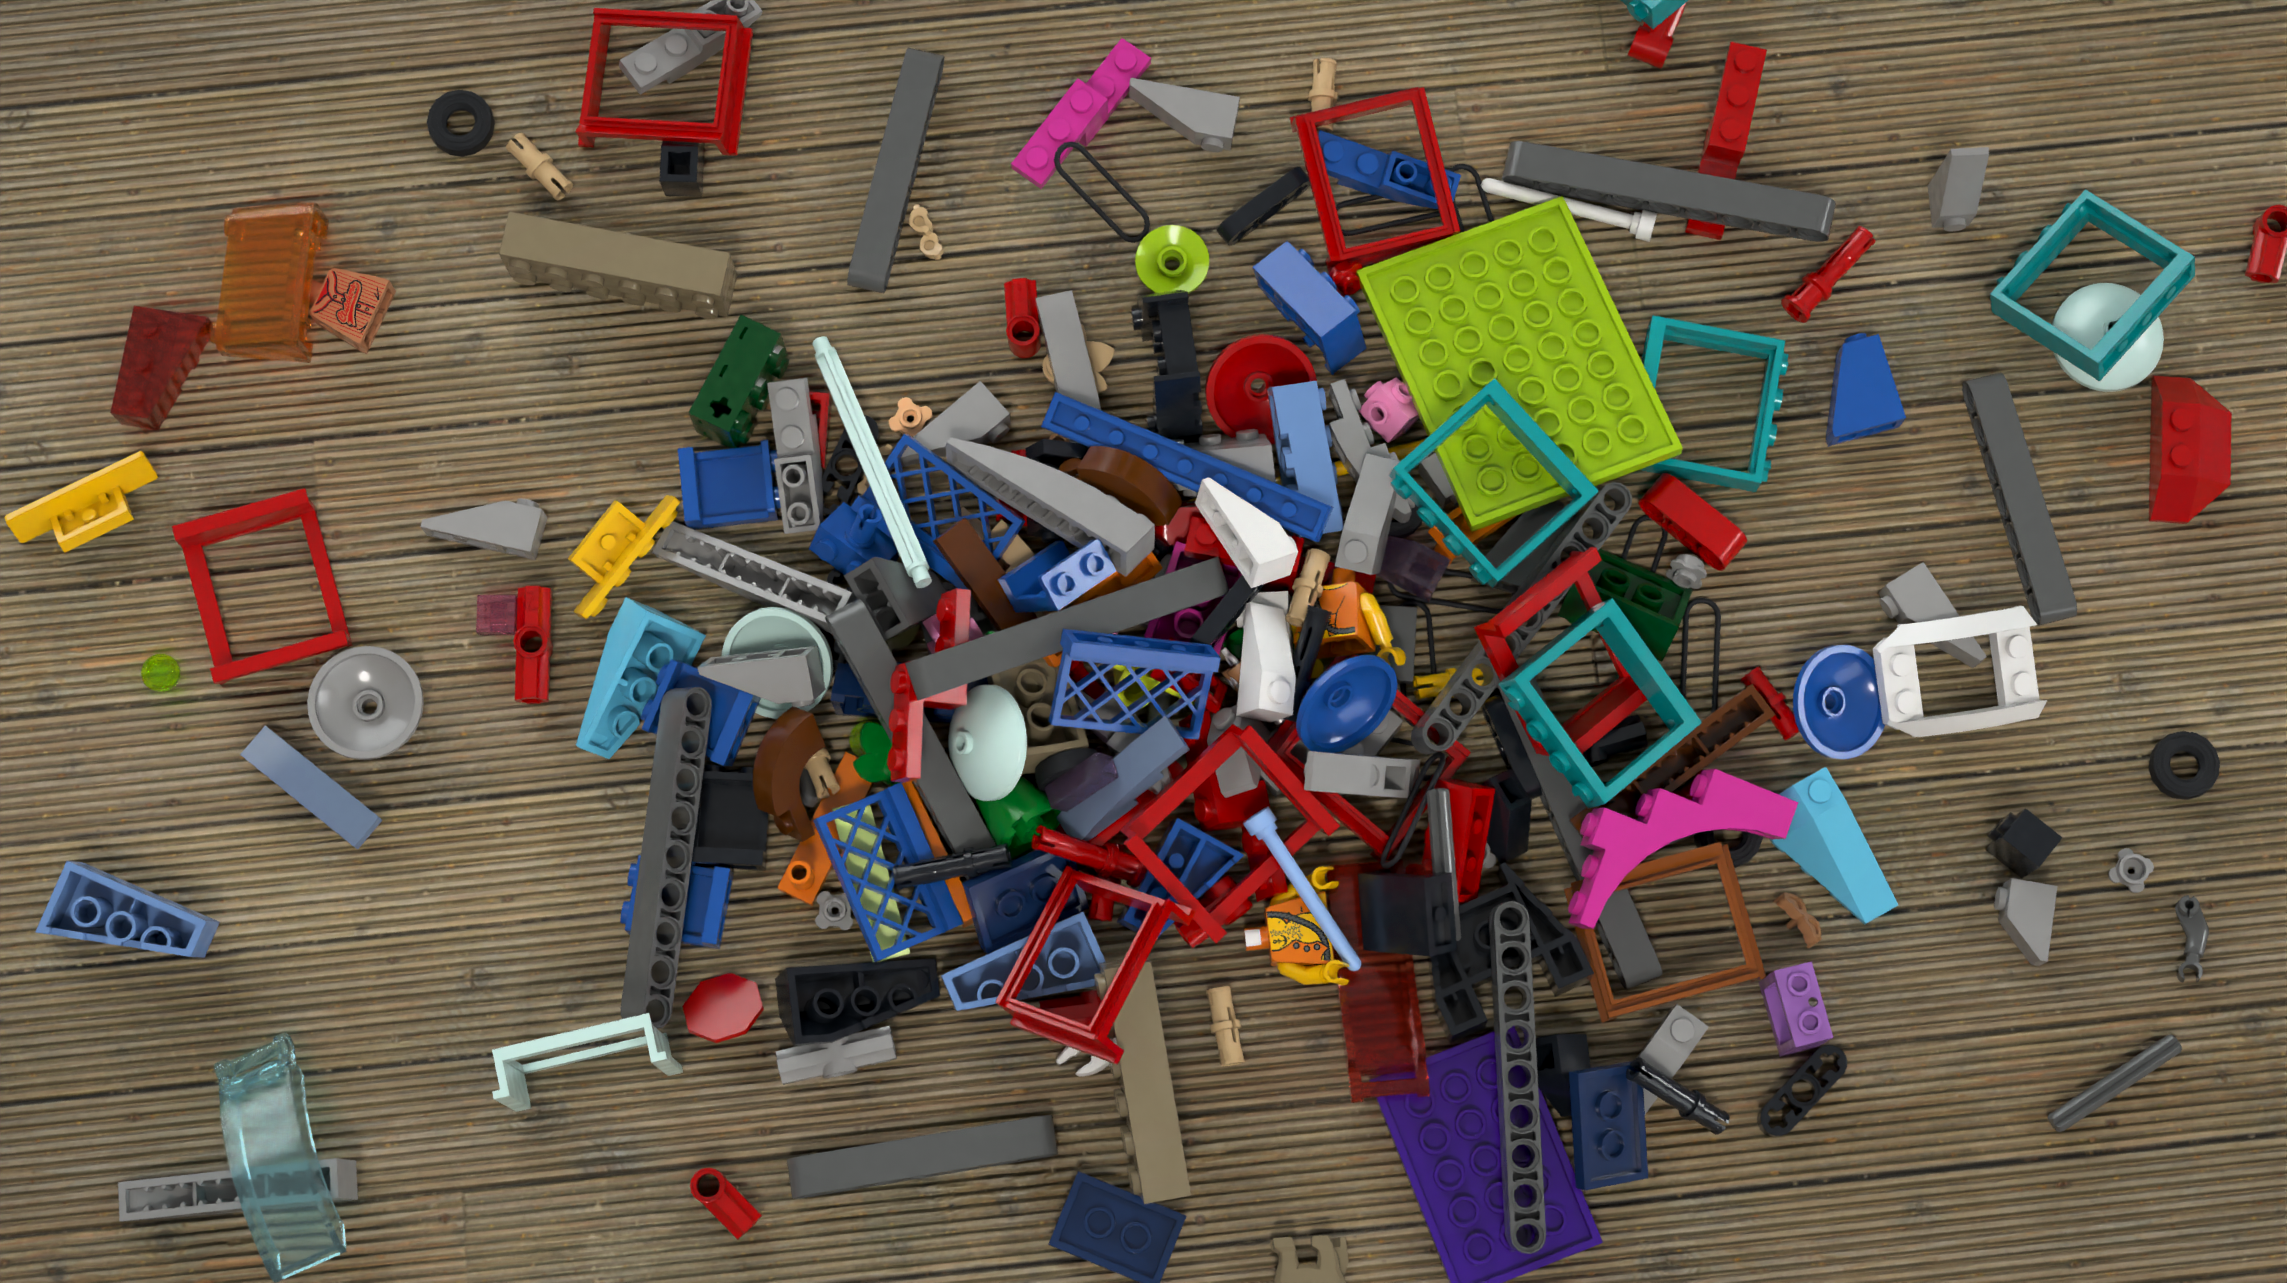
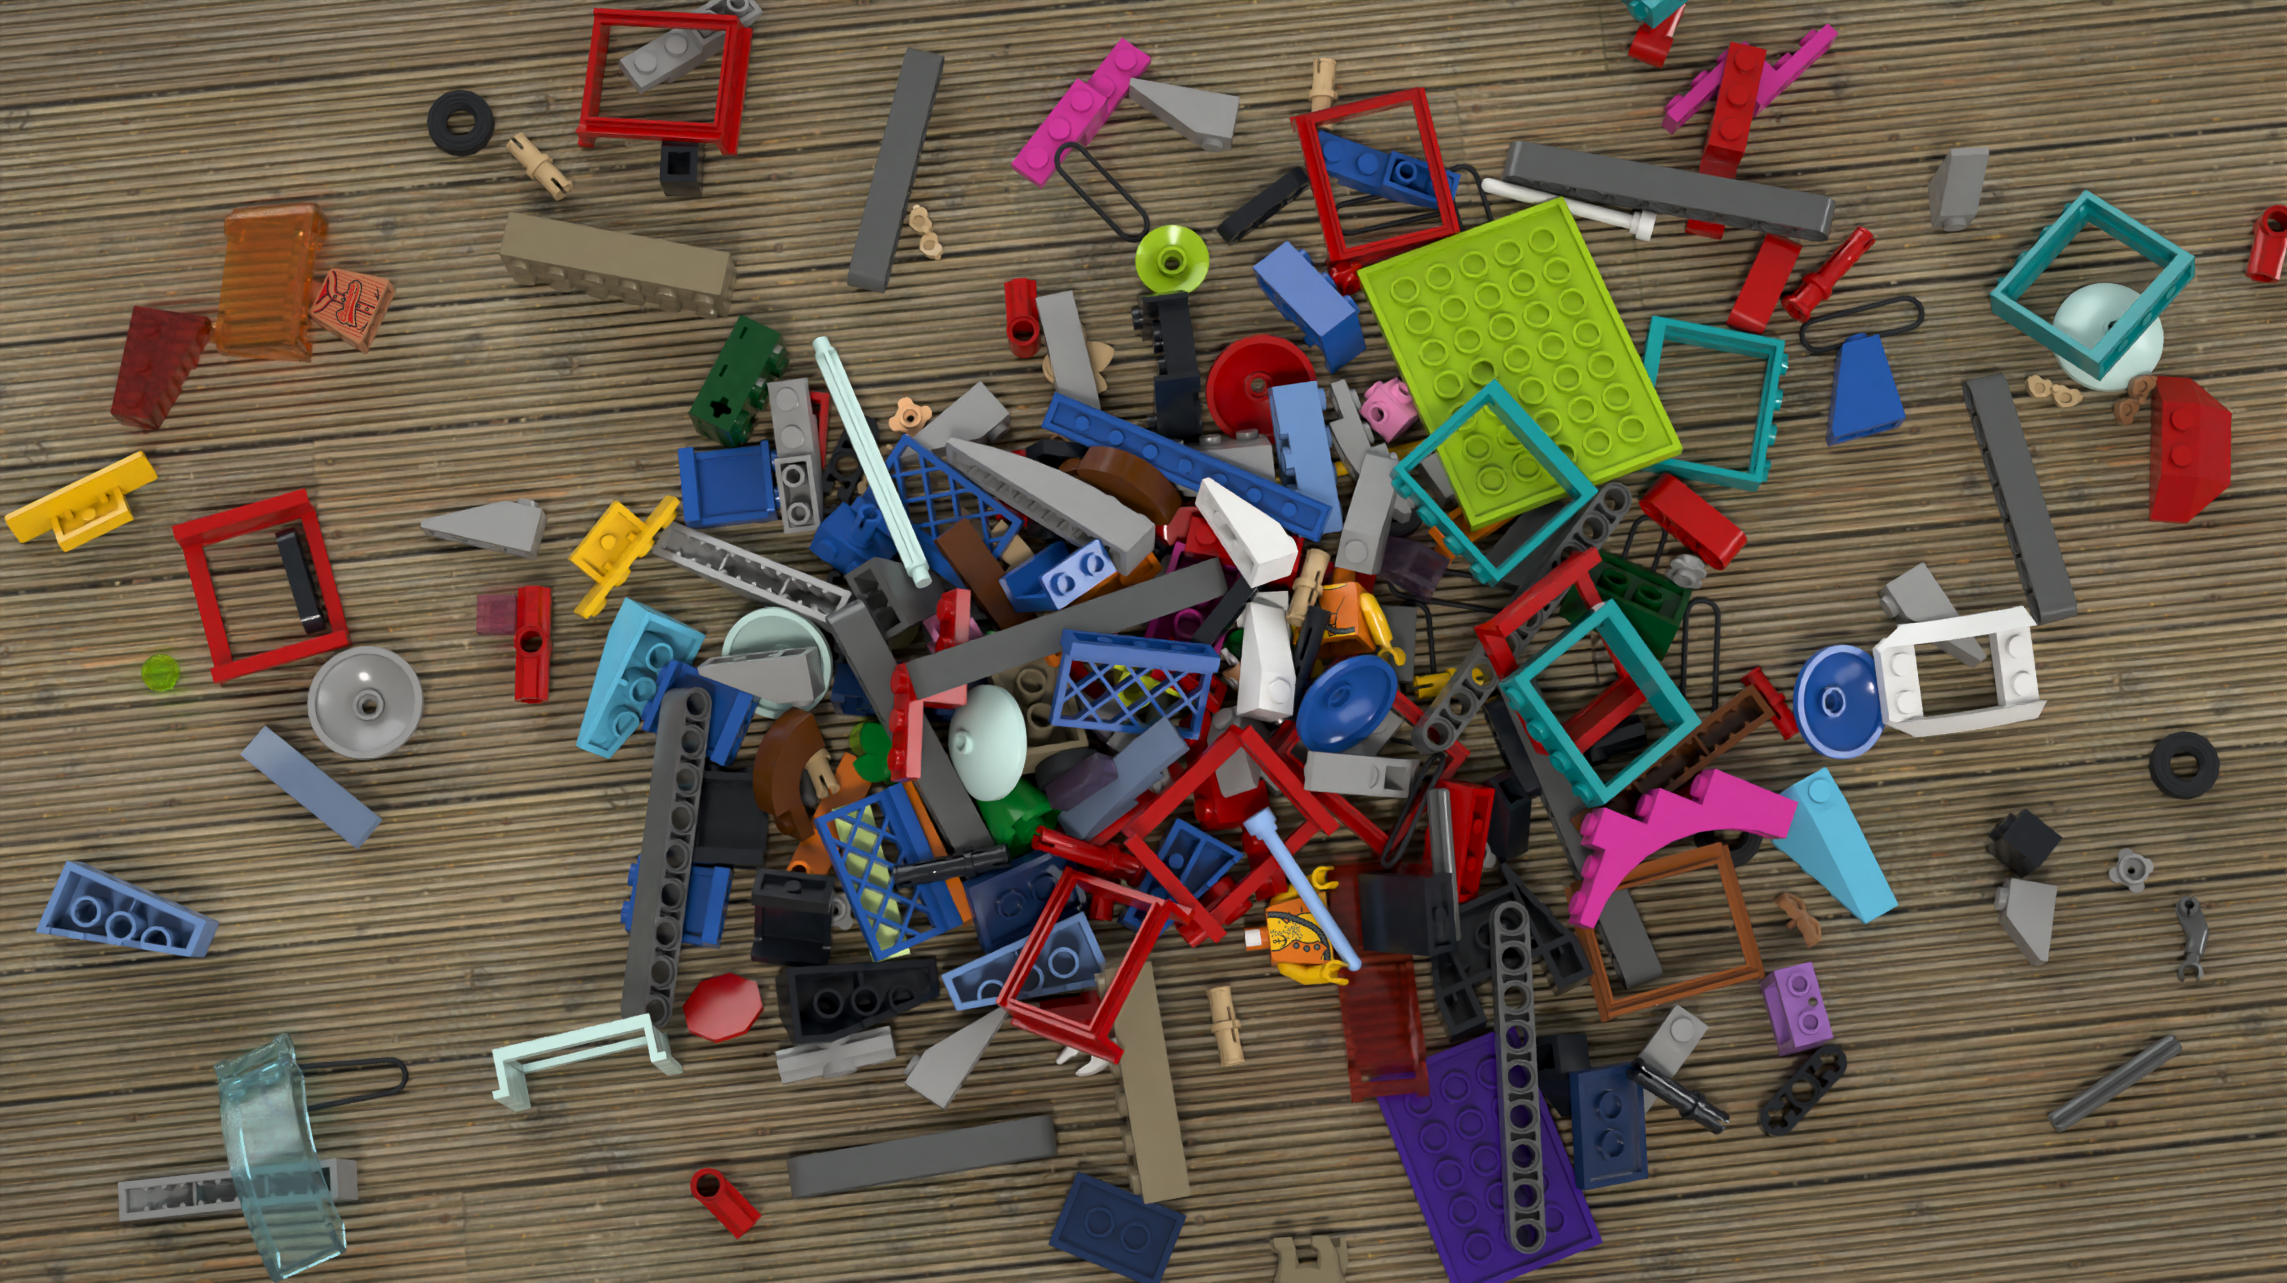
(301, 580): none -> black beam
(352, 1063): none -> black piece
(792, 918): none -> black panel
(949, 1063): none -> light grey slope
(1764, 284): none -> red beam
(1772, 83): none -> dark pink bracket
(1859, 309): none -> black piece
(2061, 395): none -> tan piece
(2138, 391): none -> medium nougat piece

